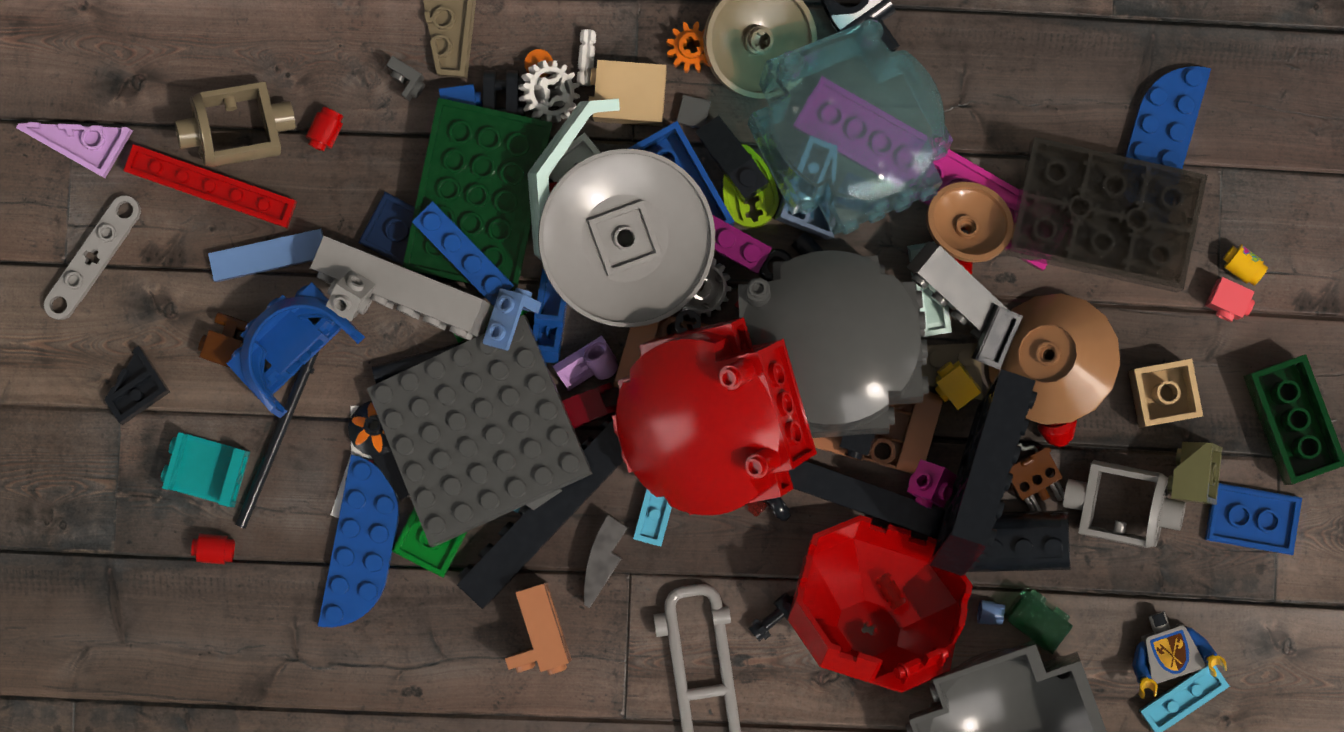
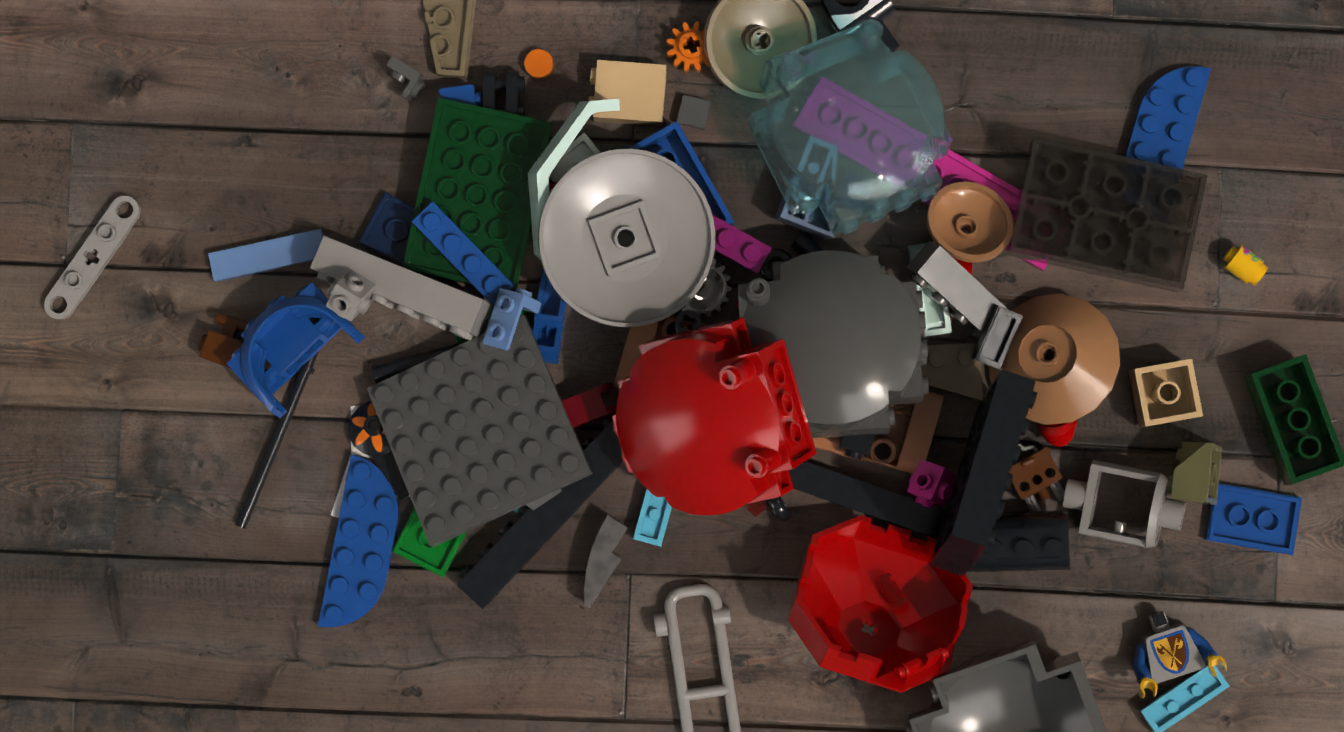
(89, 146): lavender wing -> none
(135, 388): black wing -> none
(196, 130): dark tan piece -> none
(205, 469): teal panel -> none
(210, 186): red plate -> none
(213, 548): red brick -> none
(324, 129): red brick -> none
(544, 632): nougat brick -> none
(560, 88): white gear -> none
(586, 56): white axle -> none
(590, 360): lavender plate -> none
(732, 159): black slope -> none
(767, 201): lime piece -> none
(783, 605): black bar -> none
(956, 384): yellow brick -> none
(990, 613): medium blue hose -> none
(1038, 621): clear green brick -> none
(1230, 300): coral brick -> none

